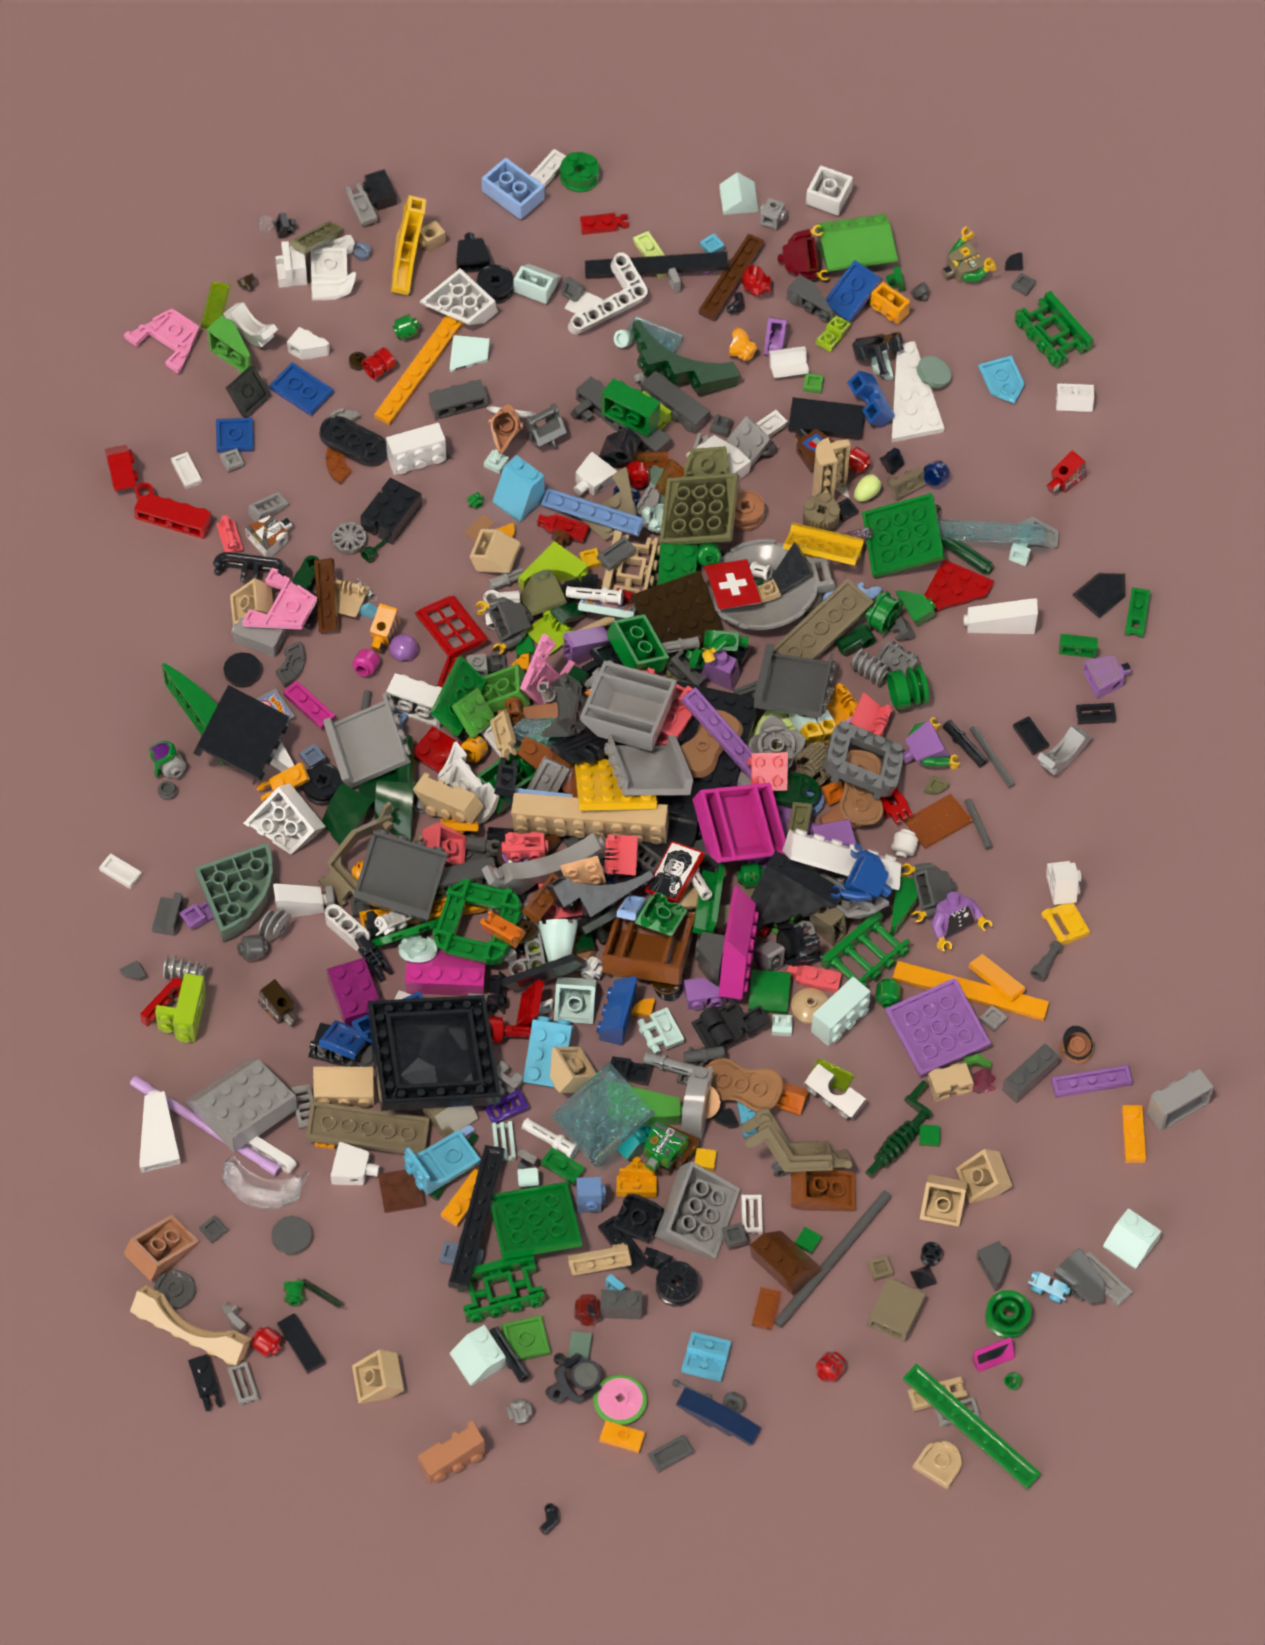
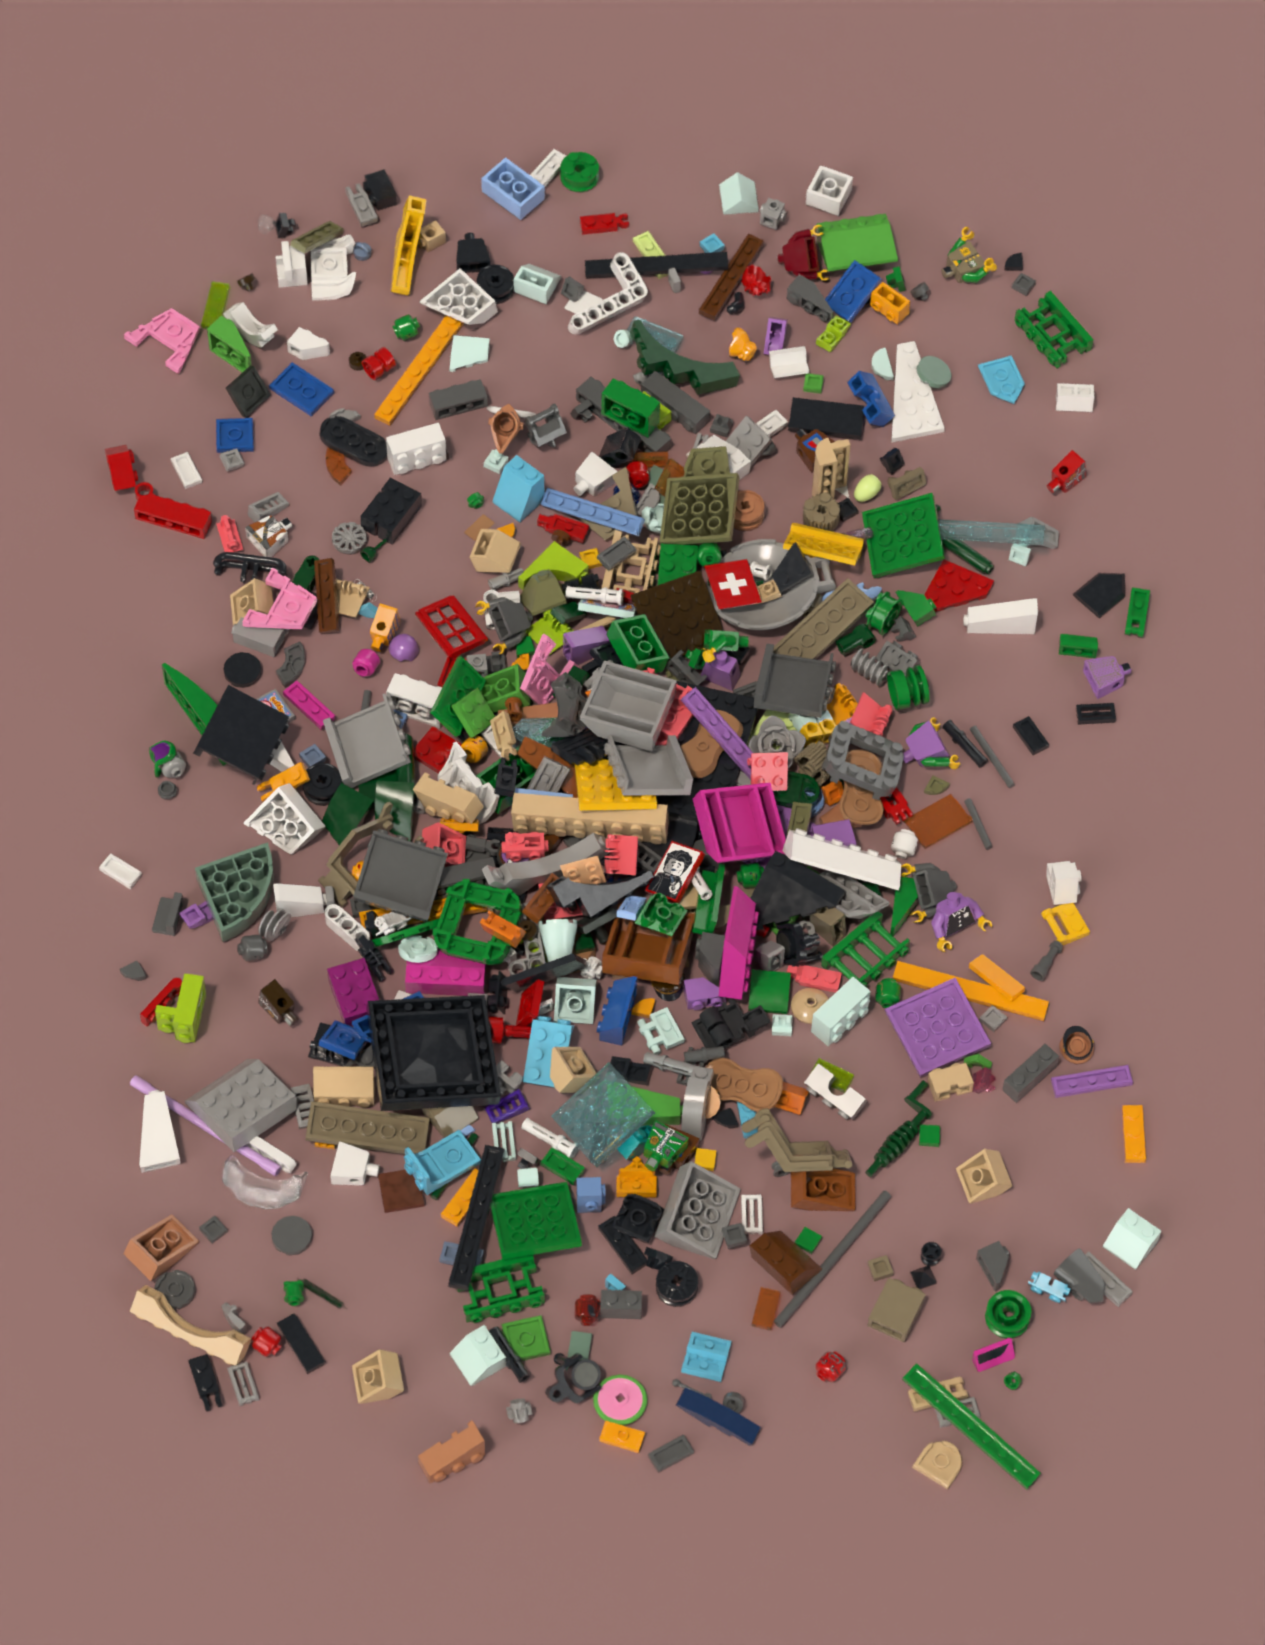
(177, 969): light grey piece -> none
(547, 693): light grey axle -> none
(552, 1518): black arm -> none
(600, 1260): tan hinge -> none
(681, 644): light grey axle -> none
(858, 460): red head -> none
(865, 879): blue torso -> none
(869, 347): black piece -> none
(936, 473): clear blue head -> none
(943, 1200): tan slope -> none
(1066, 750): light grey arch -> none
(1179, 1099): light grey piece -> none

